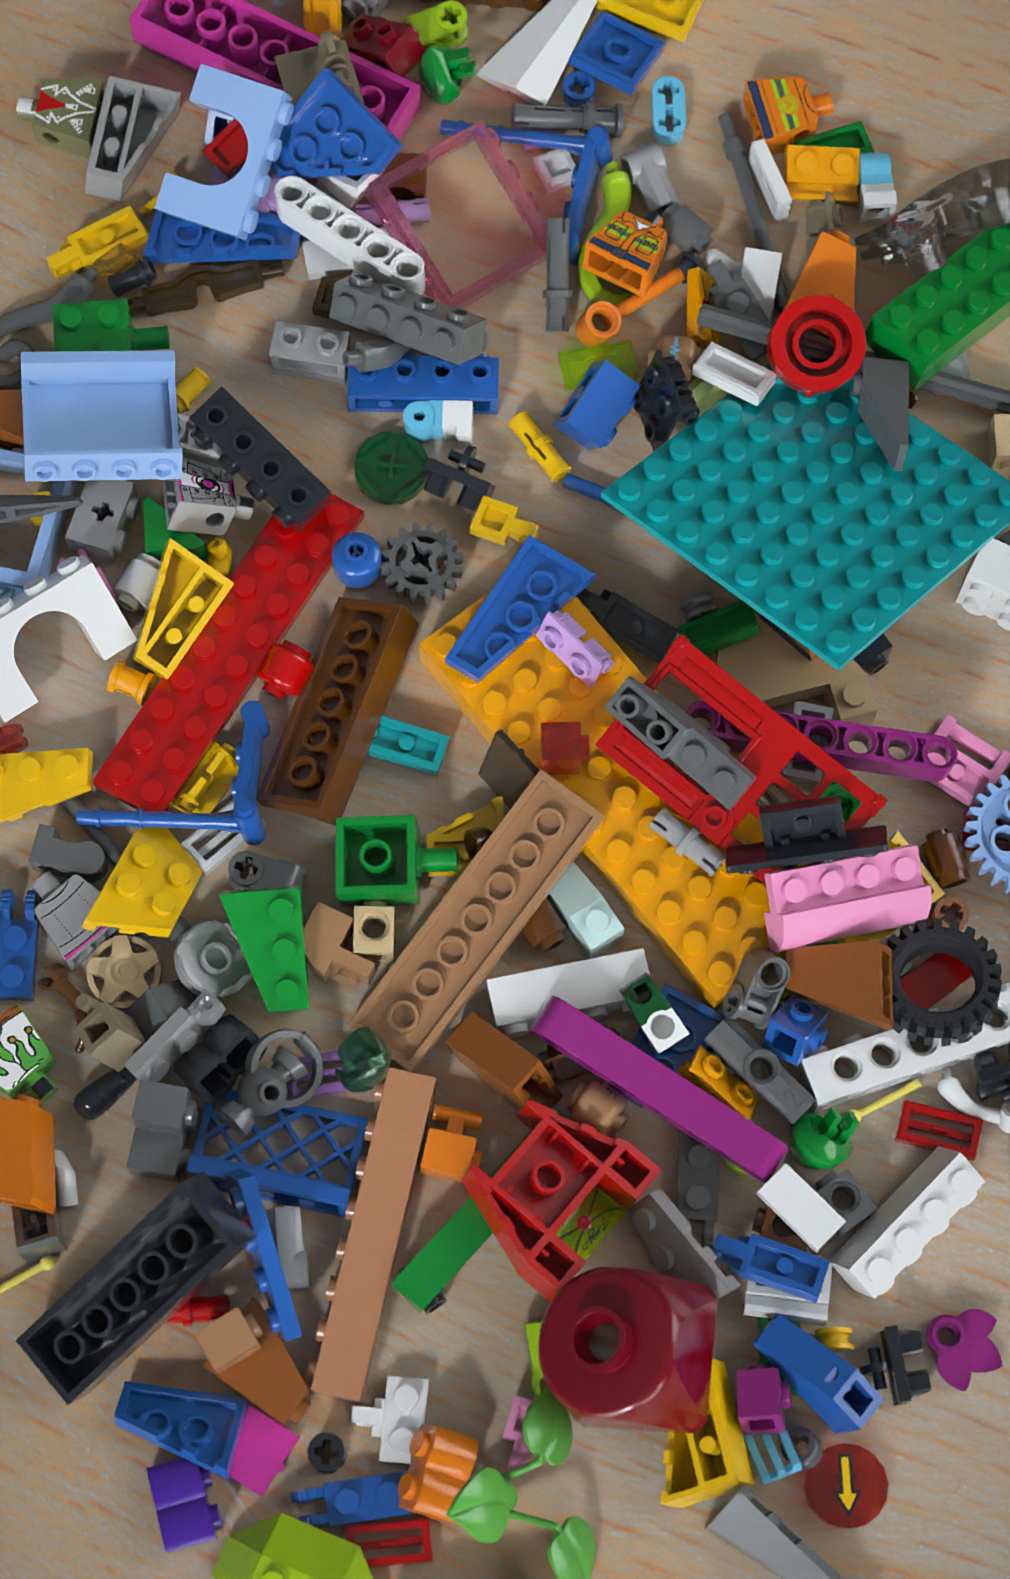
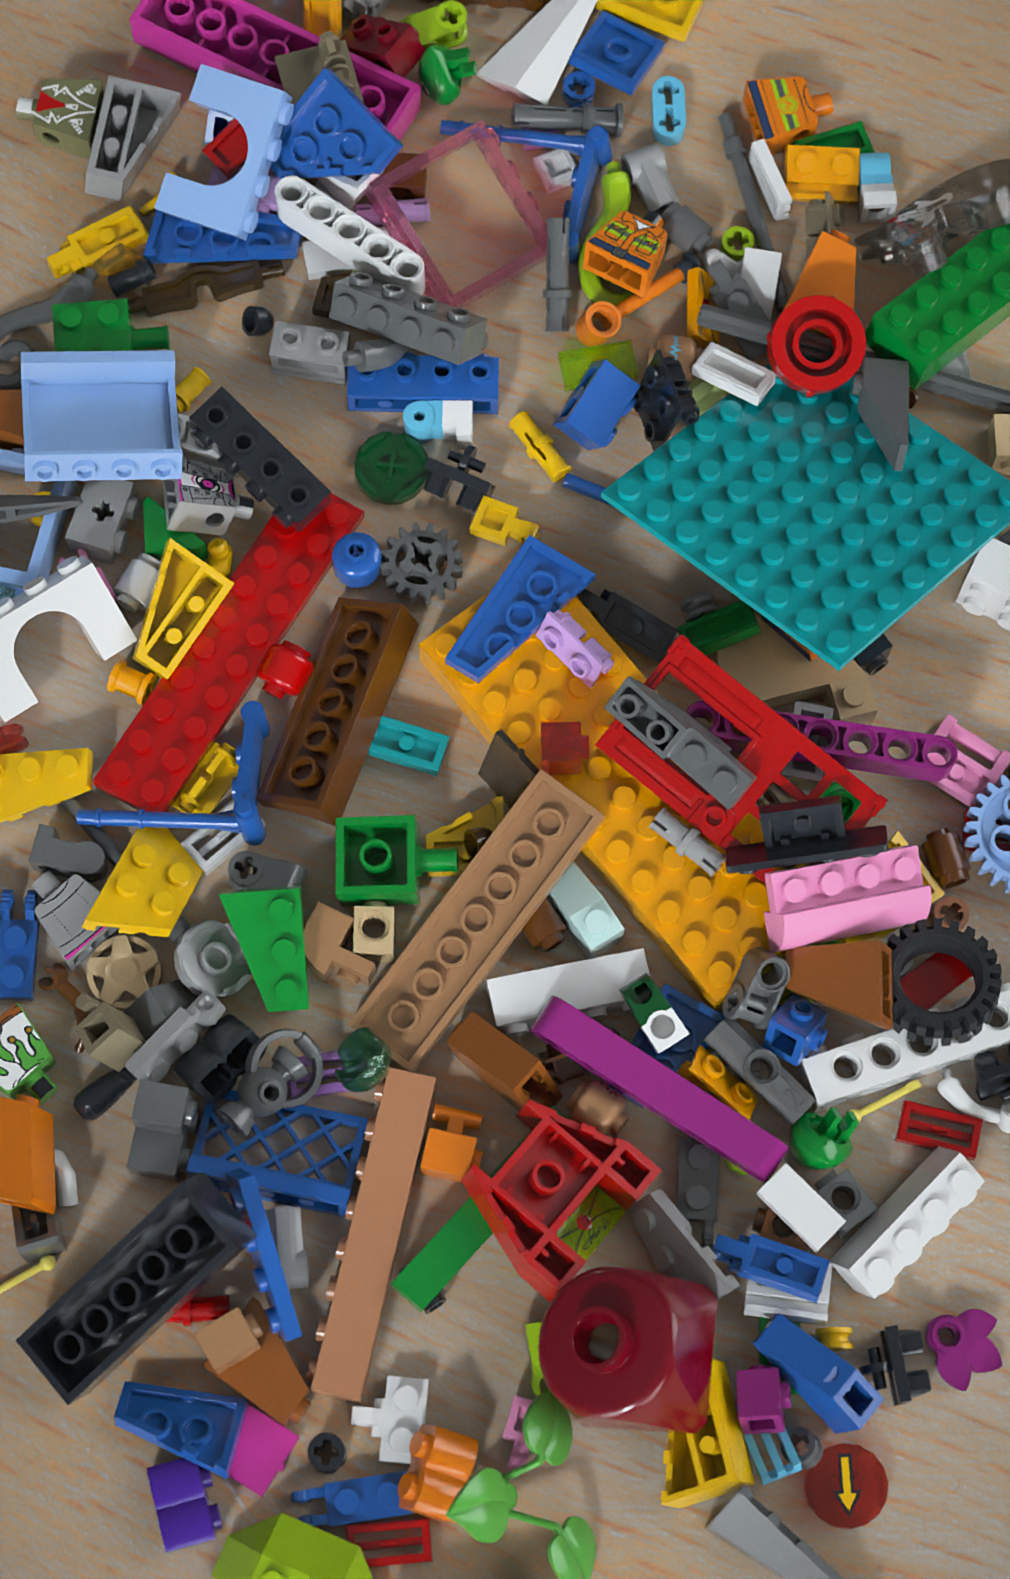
(257, 321): none -> black hinge
(736, 233): none -> lime bush

